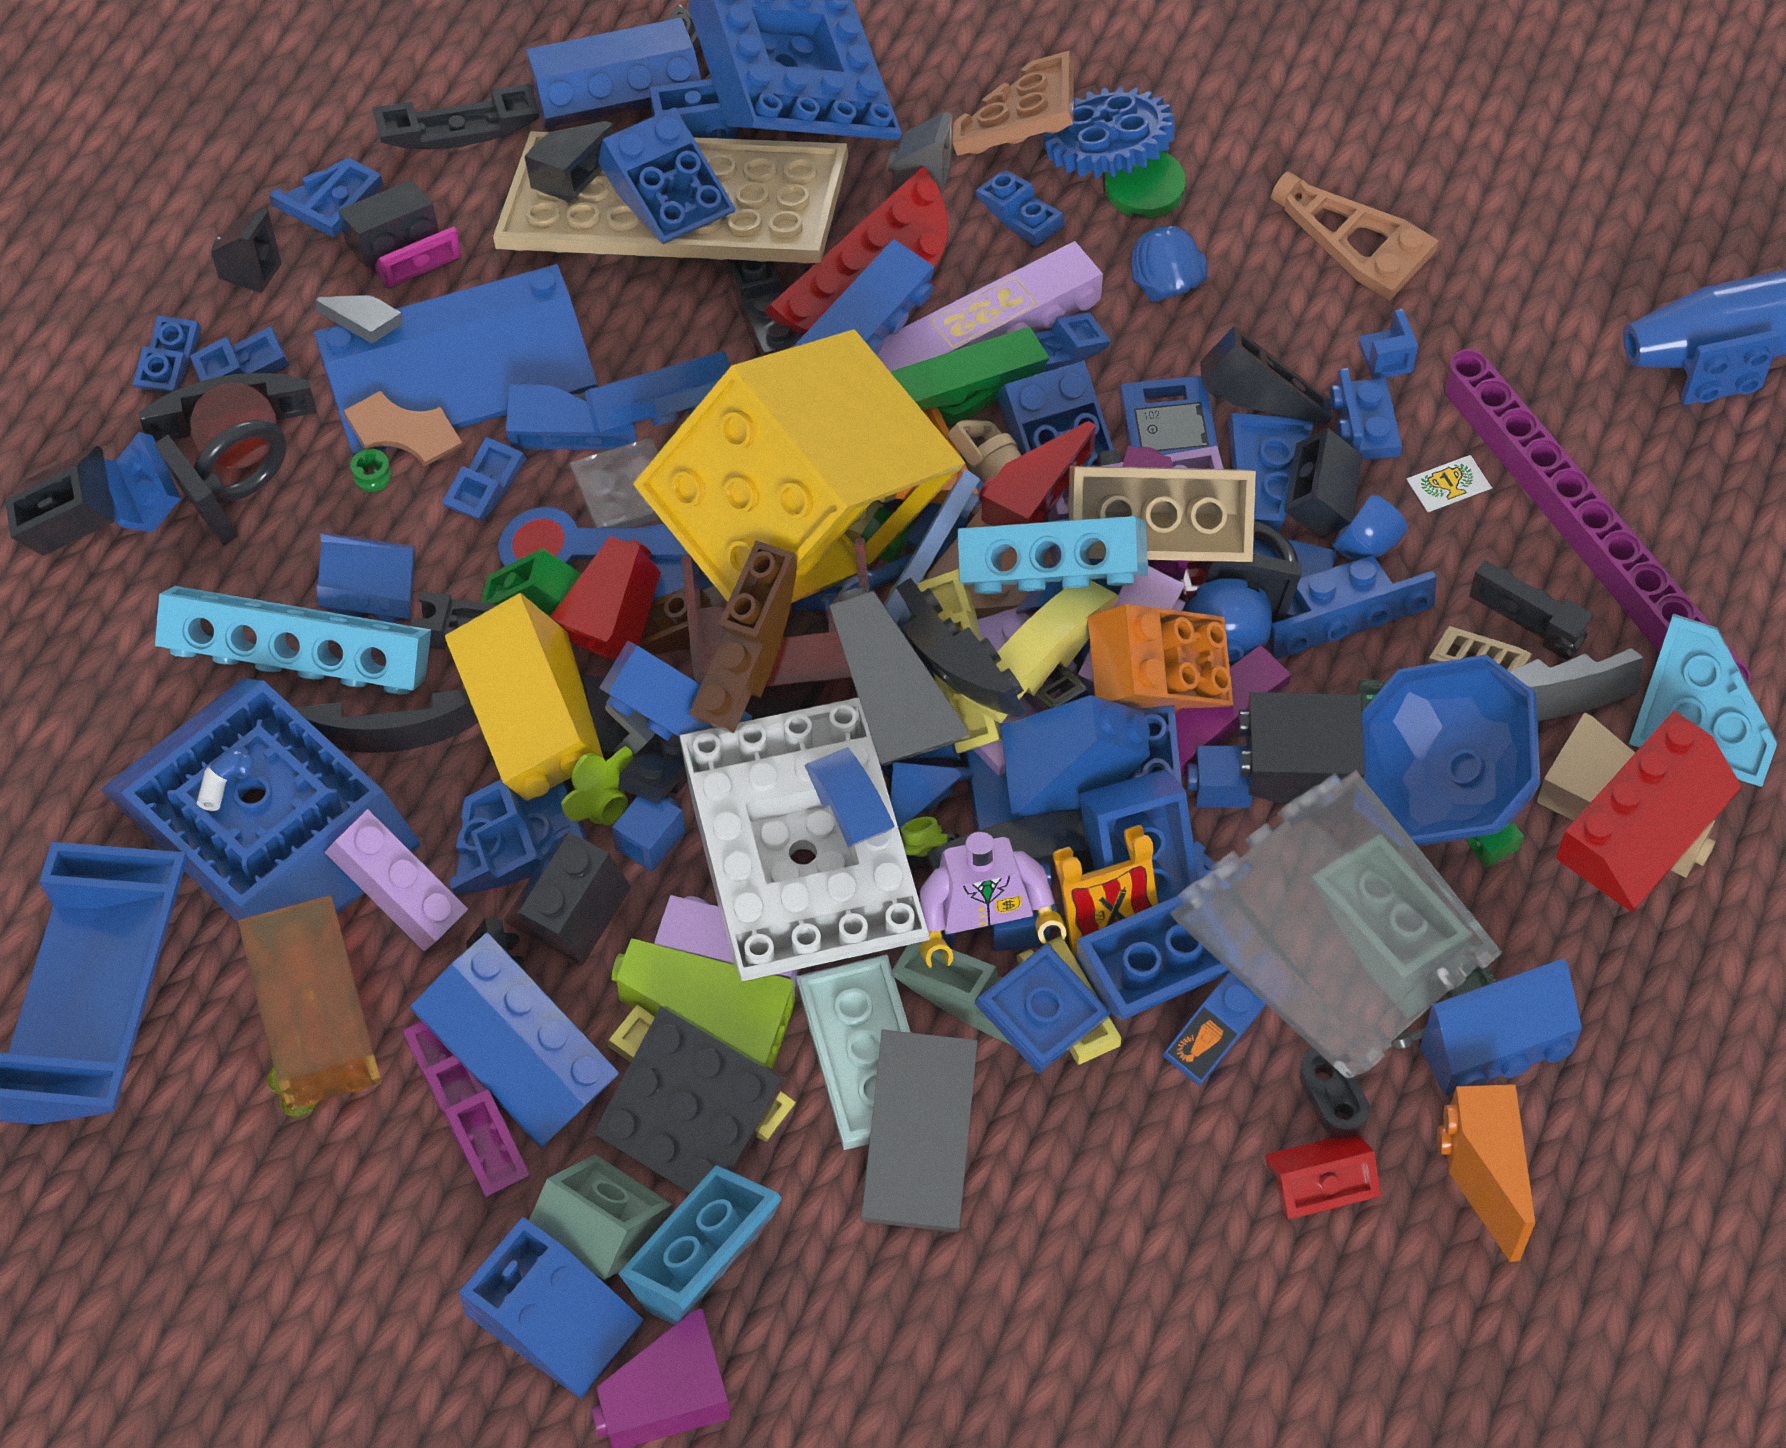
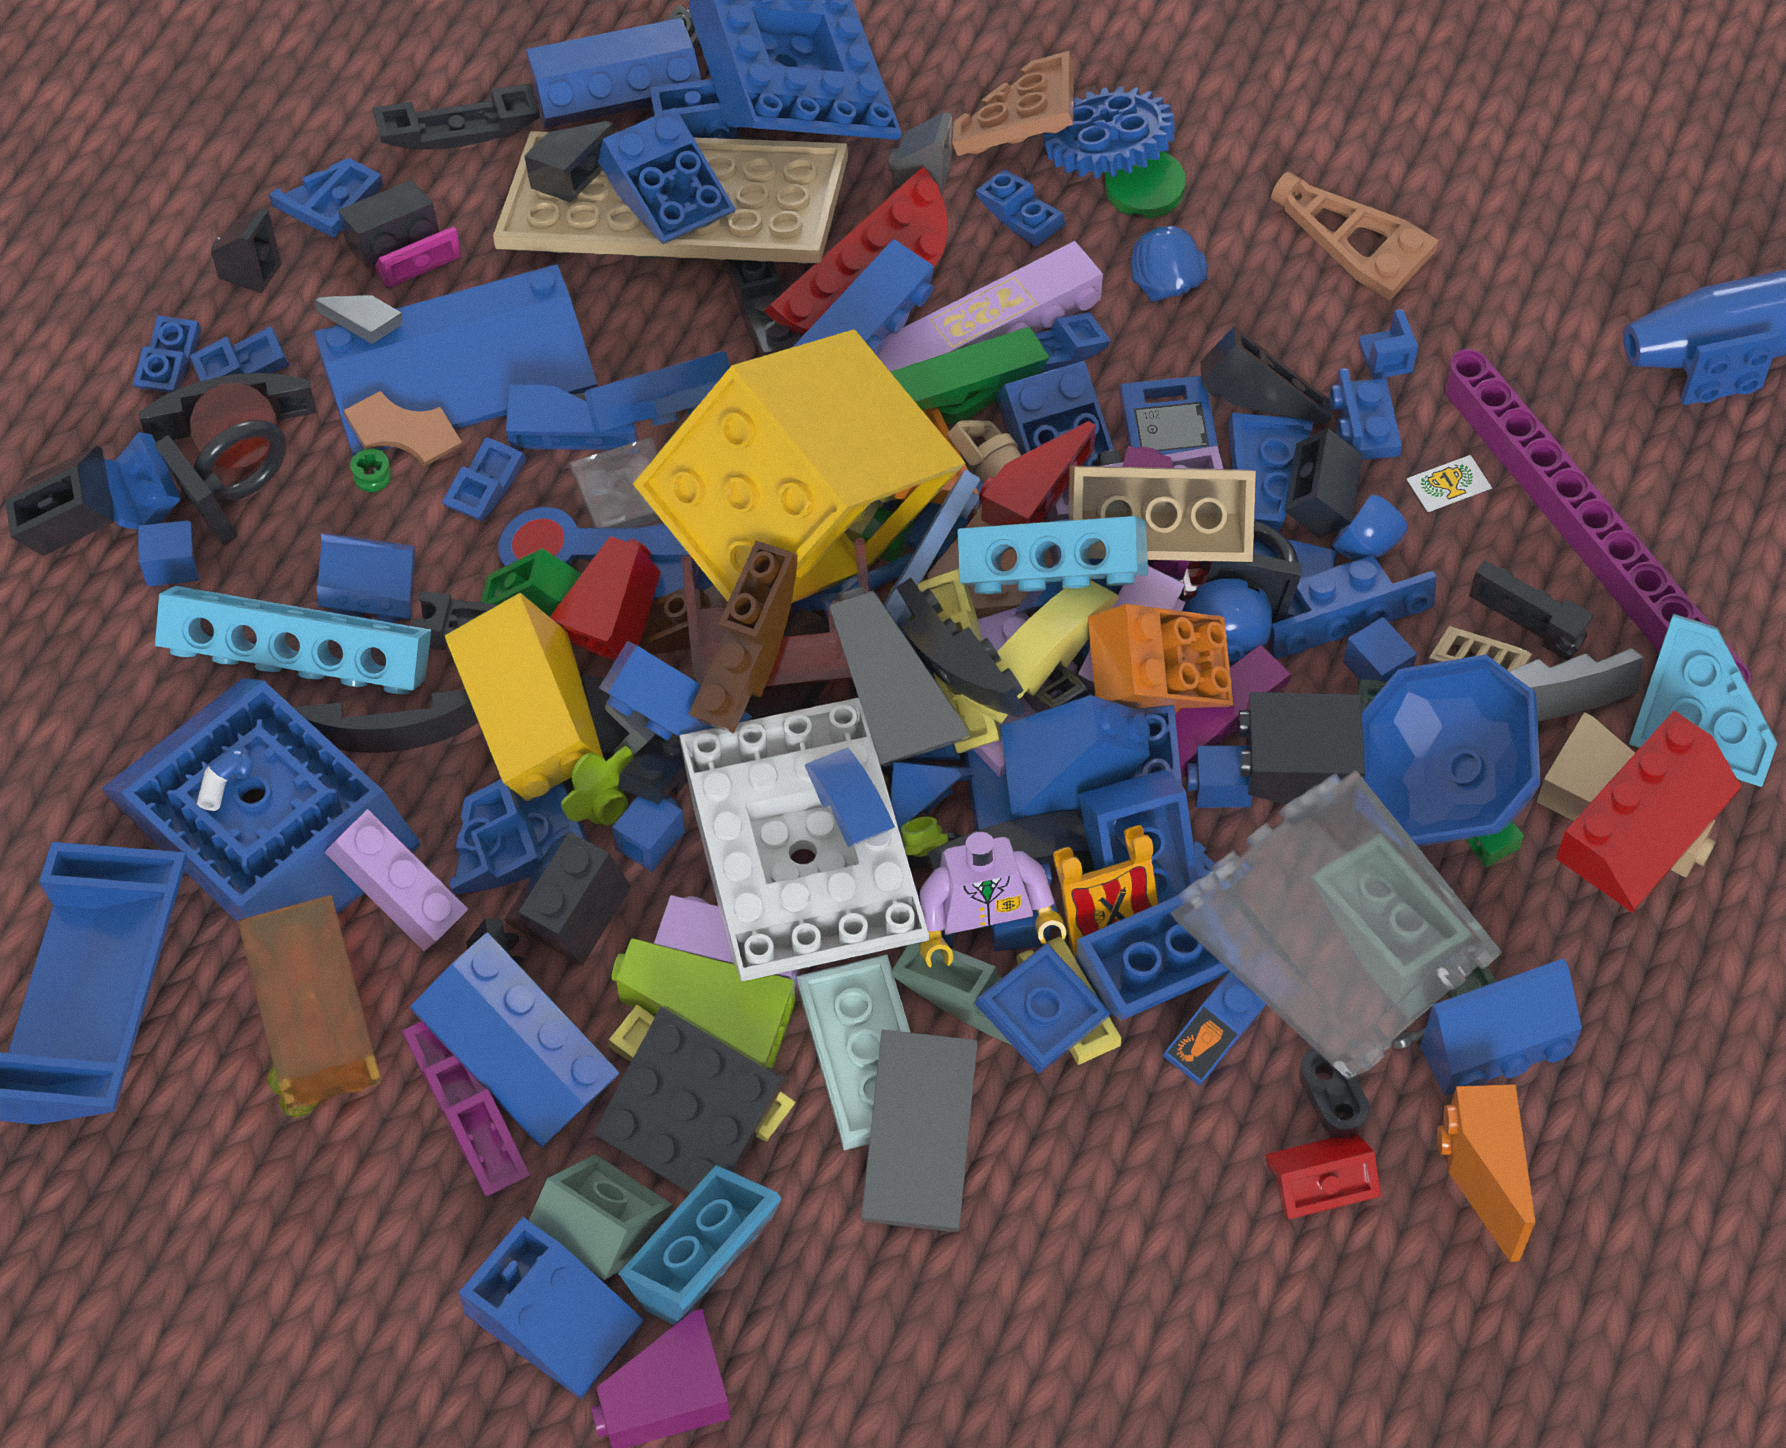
(167, 553): none -> blue panel
(1378, 652): none -> blue brick

